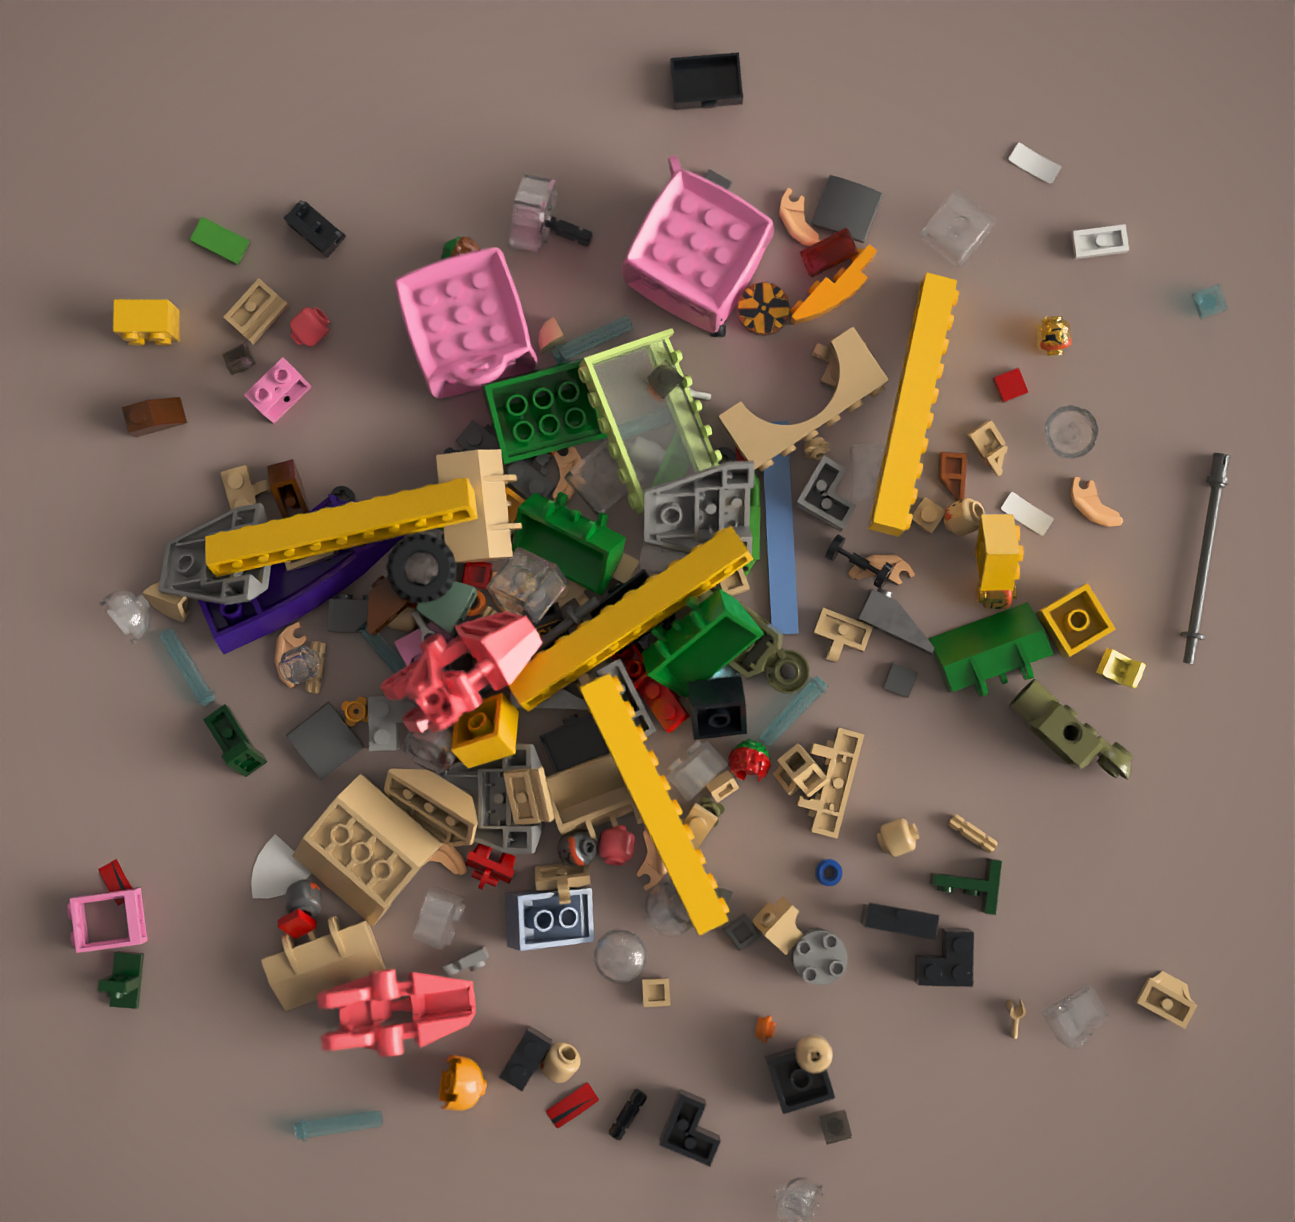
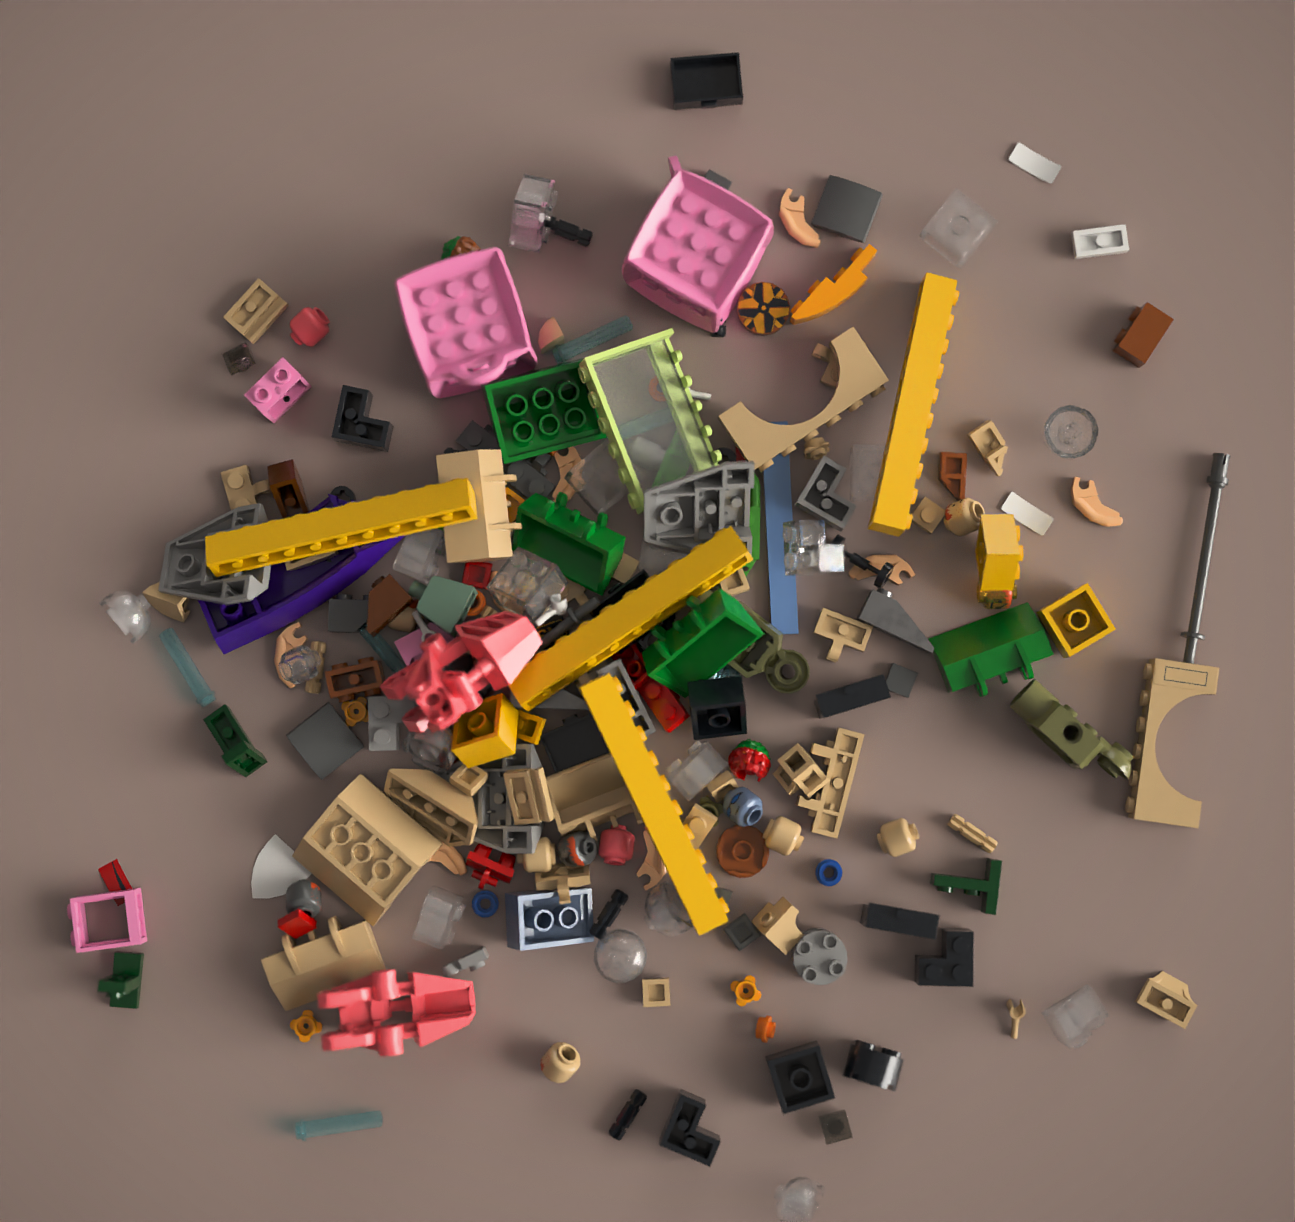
(146, 321): yellow brick -> none
(154, 415): reddish brown slope -> none
(220, 240): bright green tile -> none
(305, 1033): none -> light orange plate
(314, 228): black hinge -> none
(347, 680): none -> dark orange brick
(353, 421): none -> black brick
(397, 563): black tyre -> none
(461, 1084): light orange cylinder -> none
(468, 779): none -> tan plate
(476, 903): none -> blue plate
(525, 1058): black brick -> none
(530, 727): none -> yellow slope
(542, 858): none -> tan head
(557, 607): none -> white hand
(572, 1105): red sticker -> none
(609, 914): none -> black axle
(664, 379): clear smoke plate -> none
(742, 806): none -> sand blue head
(742, 851): none -> dark orange tile
(749, 983): none -> light orange plate
(783, 835): none -> tan head
(793, 711): clear light blue axle -> none
(807, 549): none -> clear brick
(810, 1044): tan head -> none
(829, 252): clear red tile -> none
(852, 696): none -> black container
(873, 1066): none -> black brick
(1010, 385): red tile -> none
(1053, 335): clear yellow head -> none
(1120, 668): light yellow bracket -> none
(1142, 335): none -> dark orange brick
(1151, 794): none -> tan arch
(1209, 301): clear light blue plate -> none

